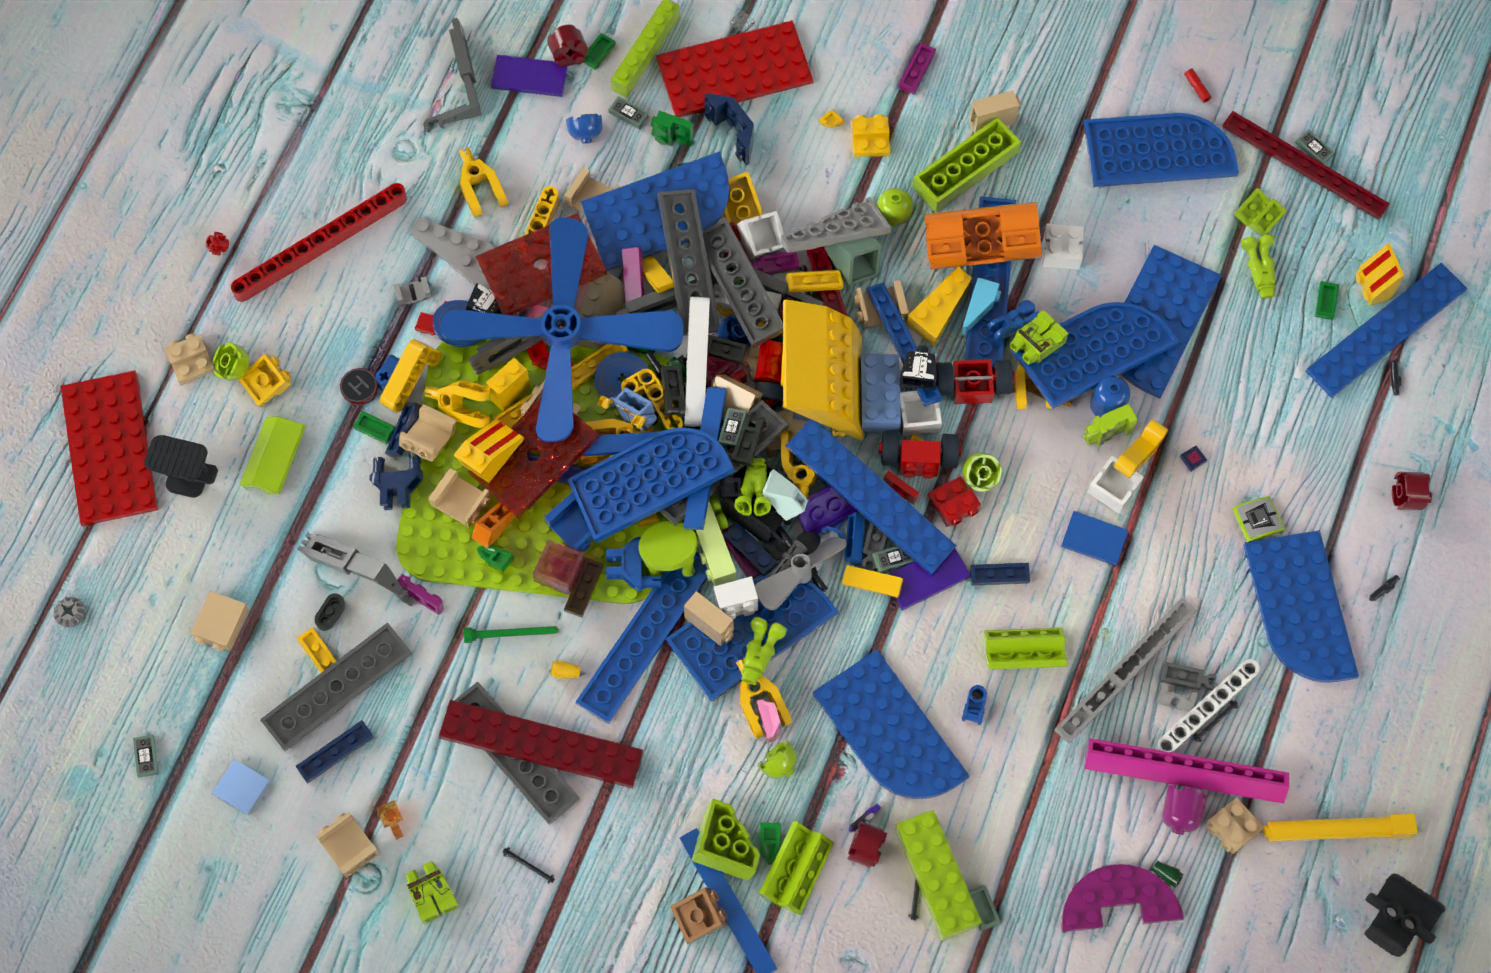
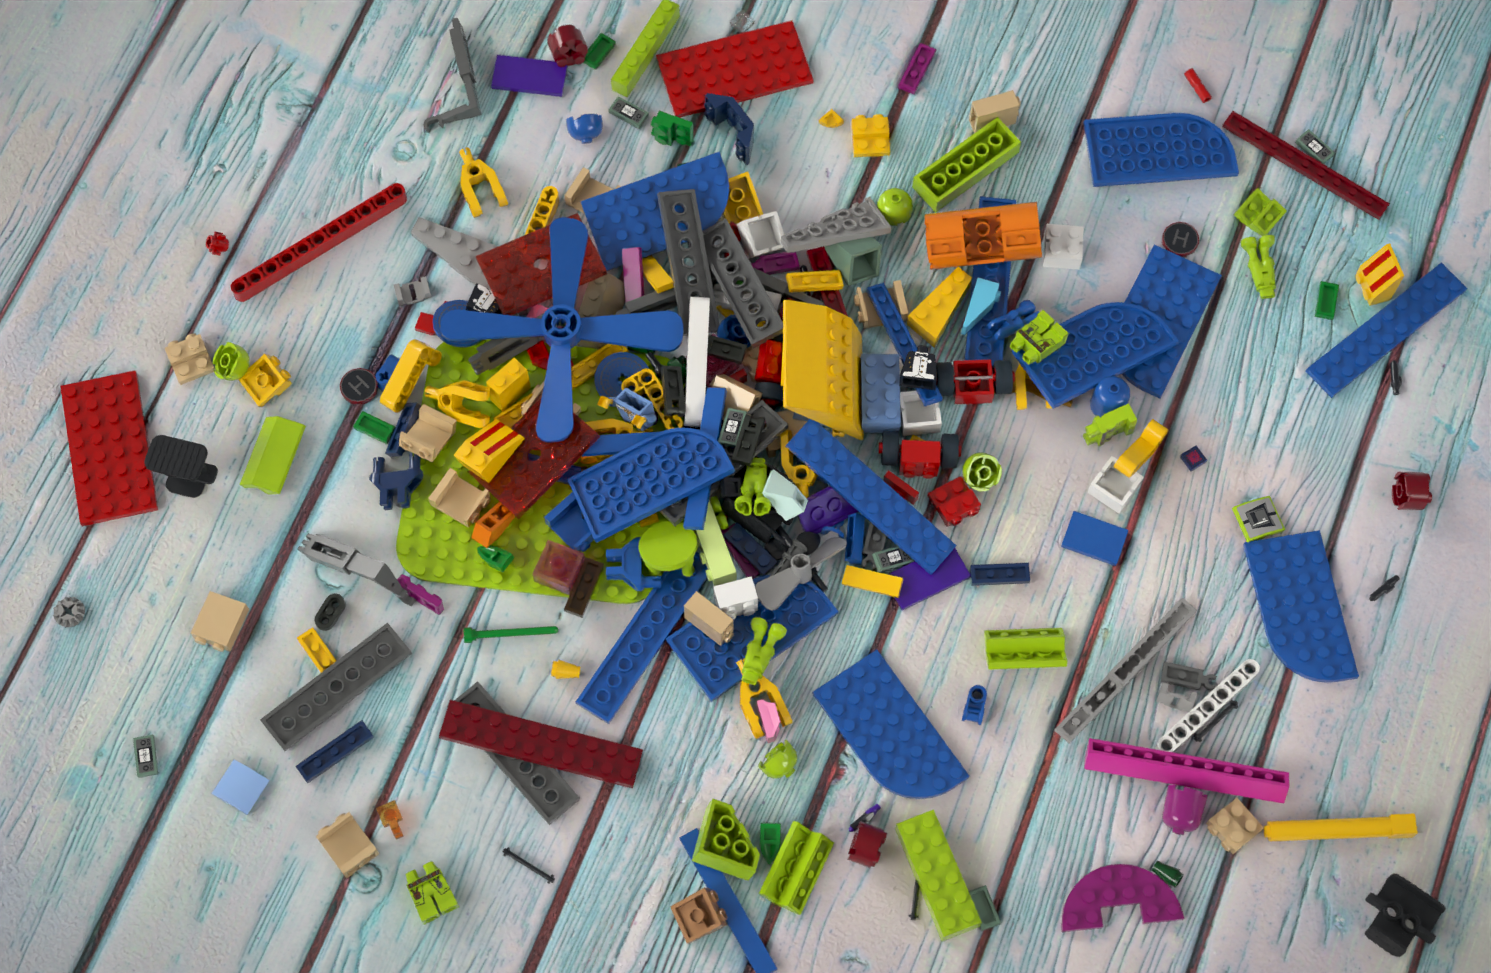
(1180, 239): none -> black tile

